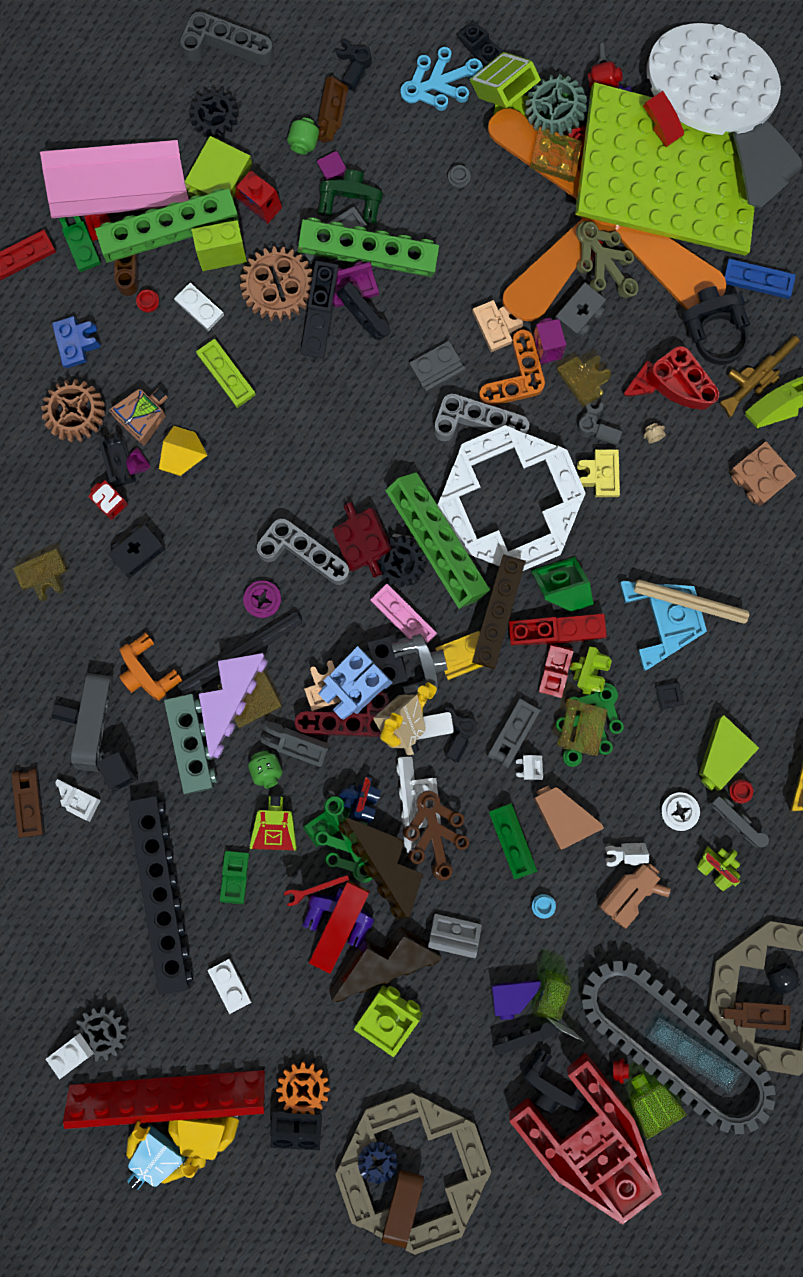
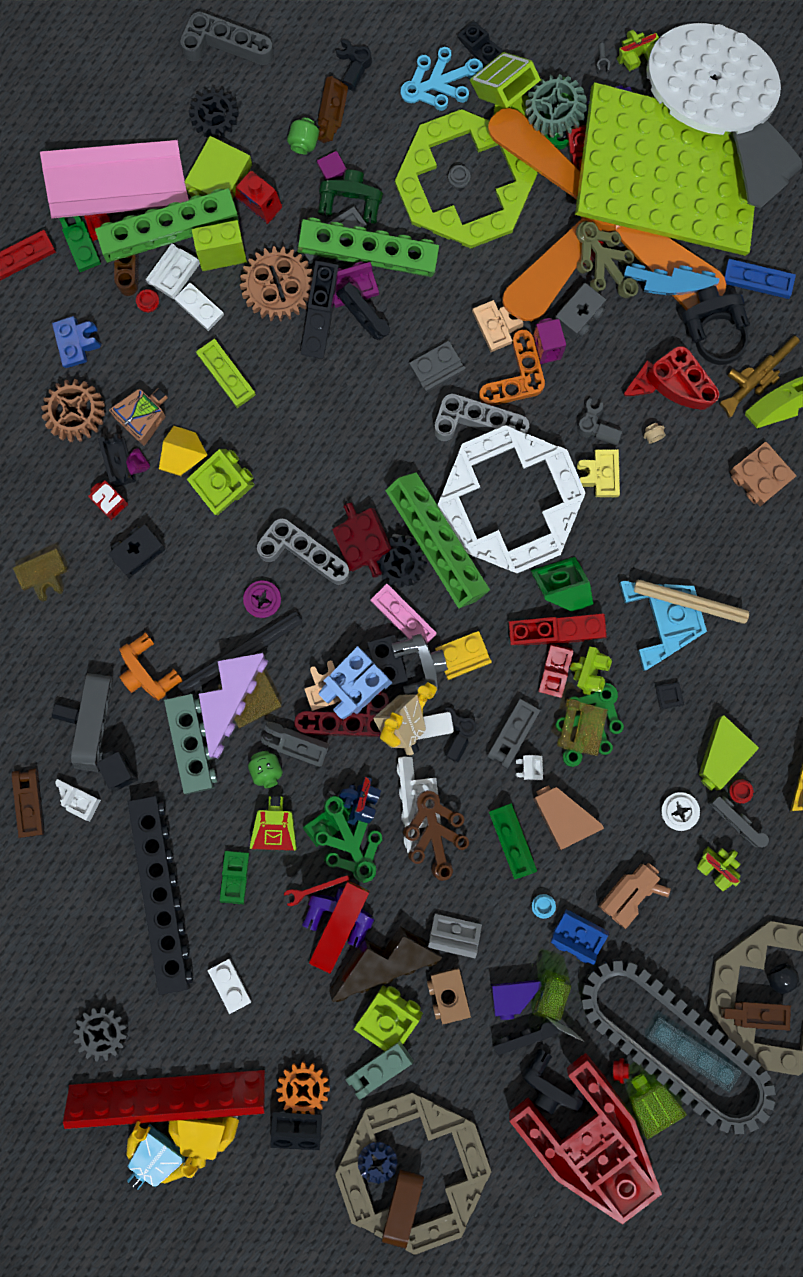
(69, 1056): white plate -> none
(172, 271): none -> white plate
(221, 480): none -> lime plate
(380, 1069): none -> sand green plate
(381, 856): dark brown slope -> none
(446, 221): none -> lime plate
(454, 1010): none -> medium nougat brick
(498, 611): dark brown slope -> none
(555, 155): clear yellow plate -> none
(579, 937): none -> blue bracket
(584, 379): clear yellow plate -> none
(605, 74): red head -> none
(629, 852): white plate -> none
(635, 46): none -> lime hips
(665, 117): red slope -> none
(681, 282): none -> dark azure slope

